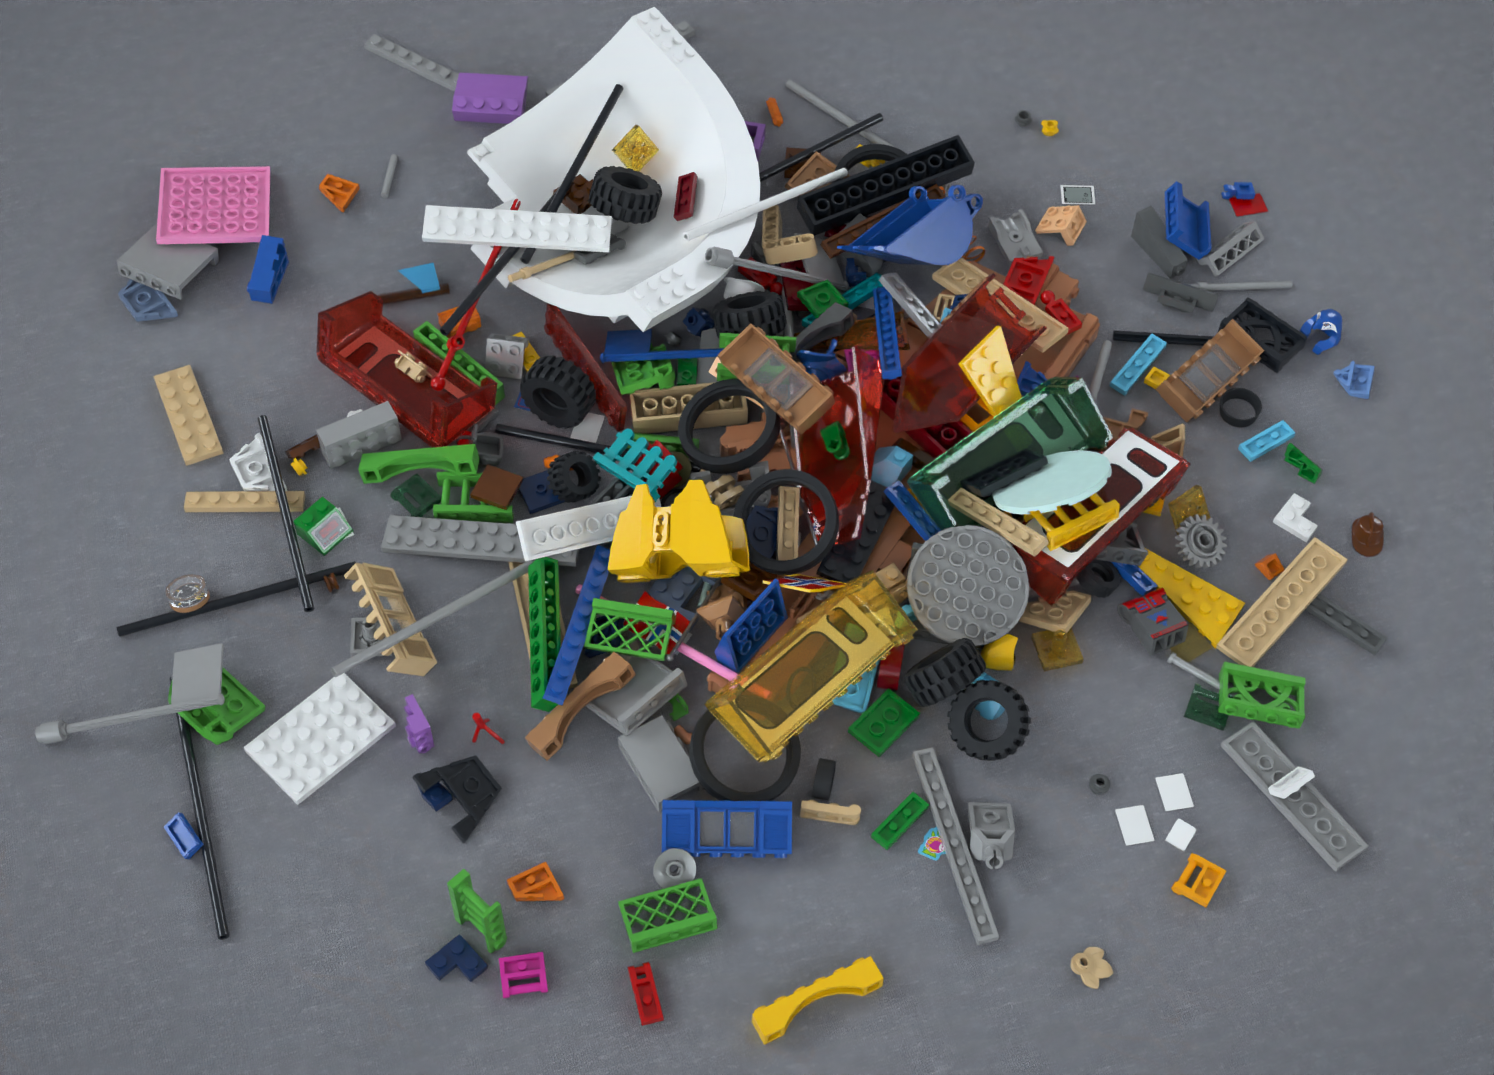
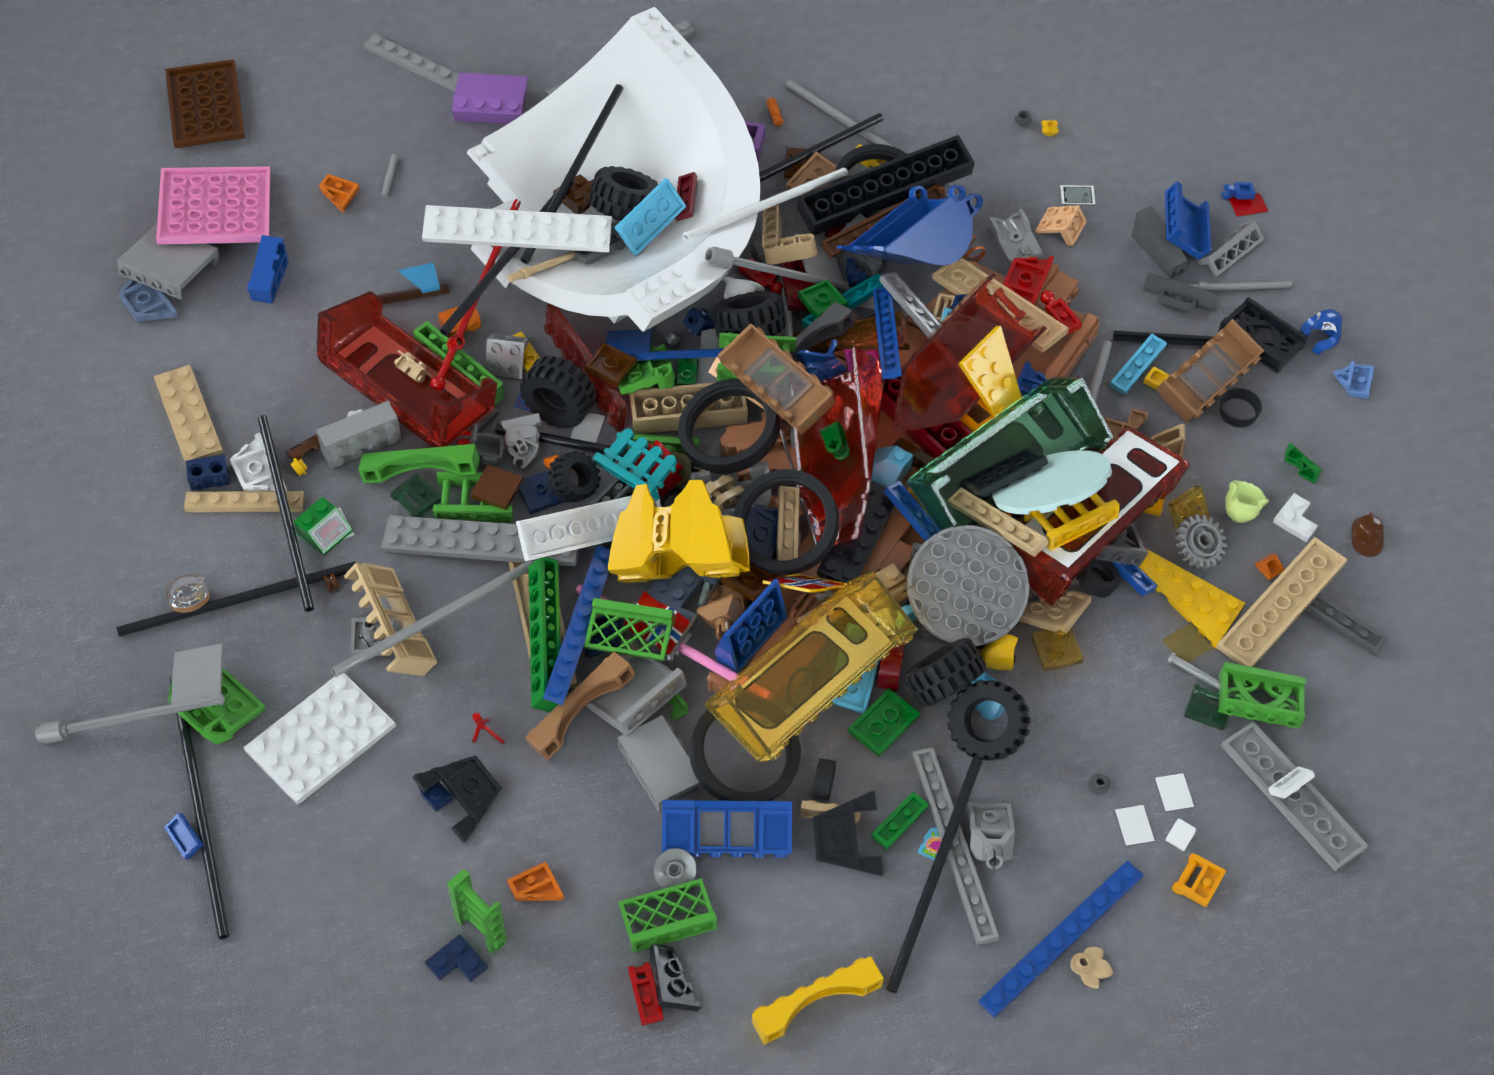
(204, 103): none -> reddish brown plate
(208, 472): none -> dark blue brick
(417, 726): medium lavender plate -> none
(520, 968): dark pink plate -> none
(524, 436): none -> light grey piece
(610, 364): none -> reddish brown tile
(631, 146): clear yellow plate -> none
(650, 216): none -> medium azure tile
(669, 980): none -> black wing
(680, 732): nougat arm -> none
(837, 836): none -> black wing
(934, 876): none -> black piece
(1060, 939): none -> blue plate
(1154, 621): dark grey piece -> none
(1244, 501): none -> yellowish green piece
(1266, 440): medium azure plate -> none

